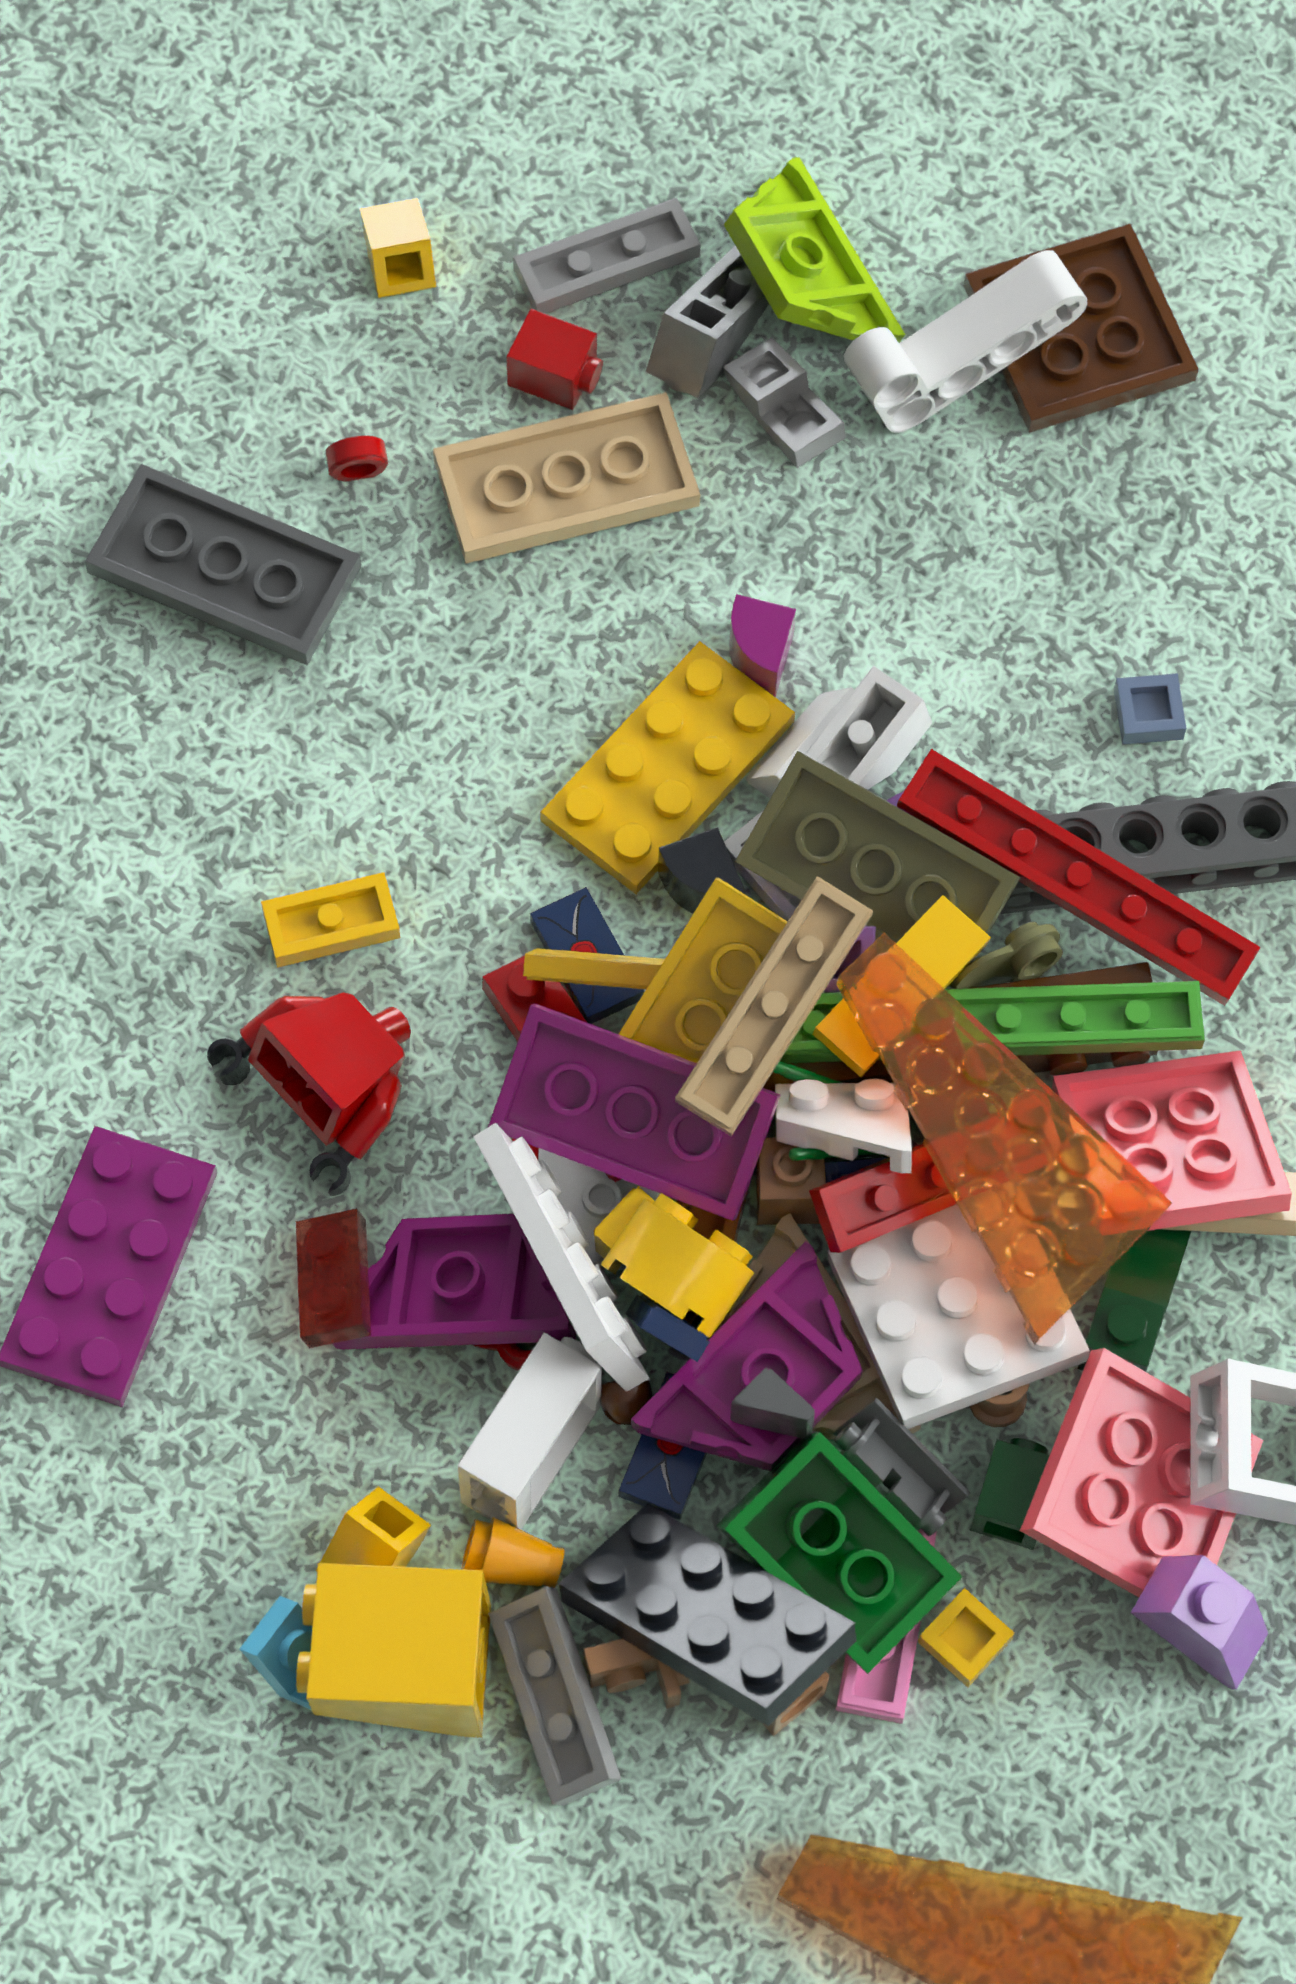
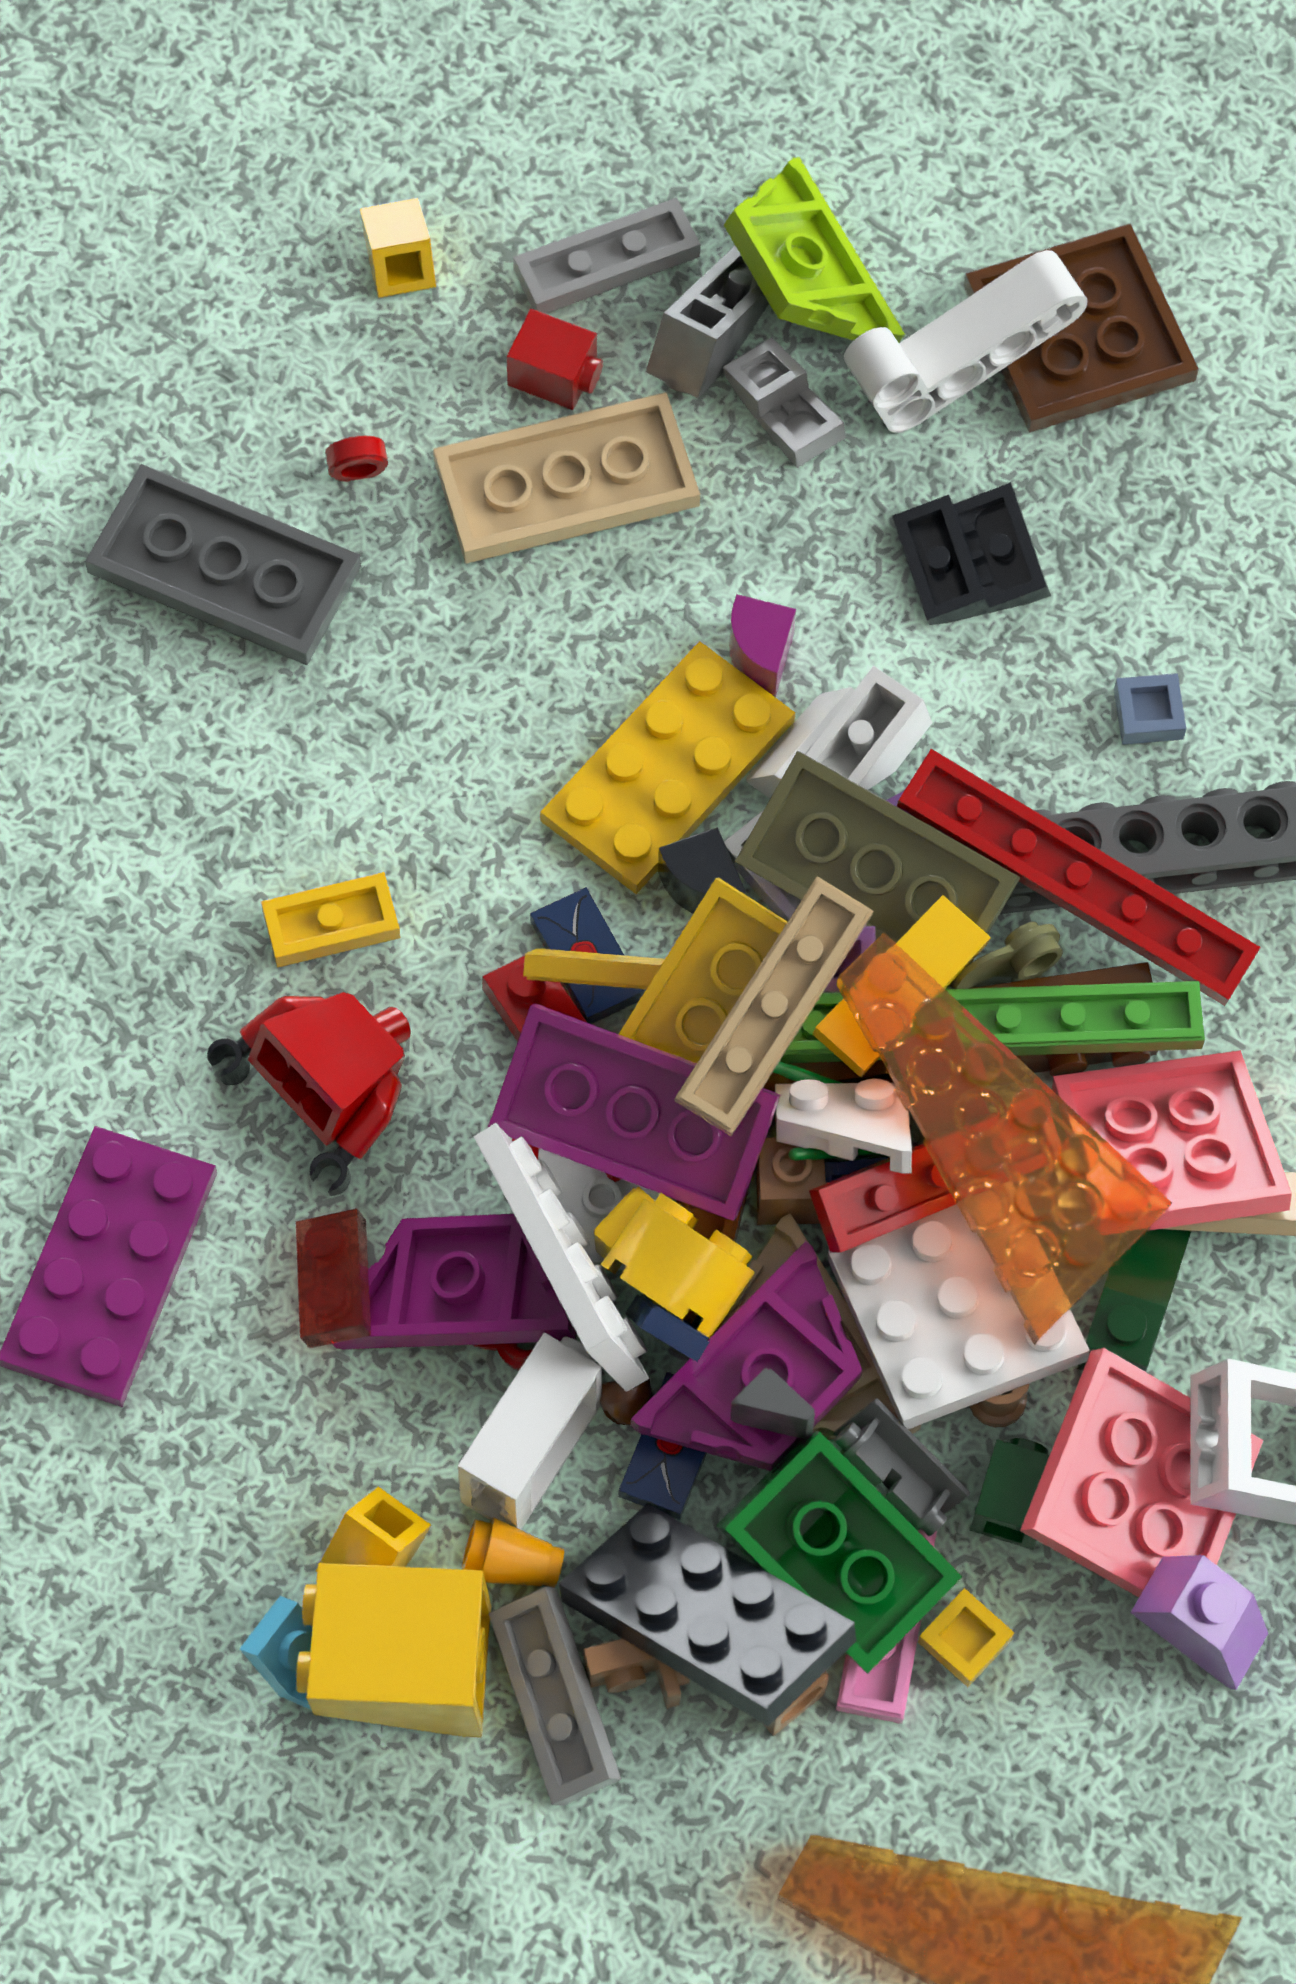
(971, 555): none -> black slope

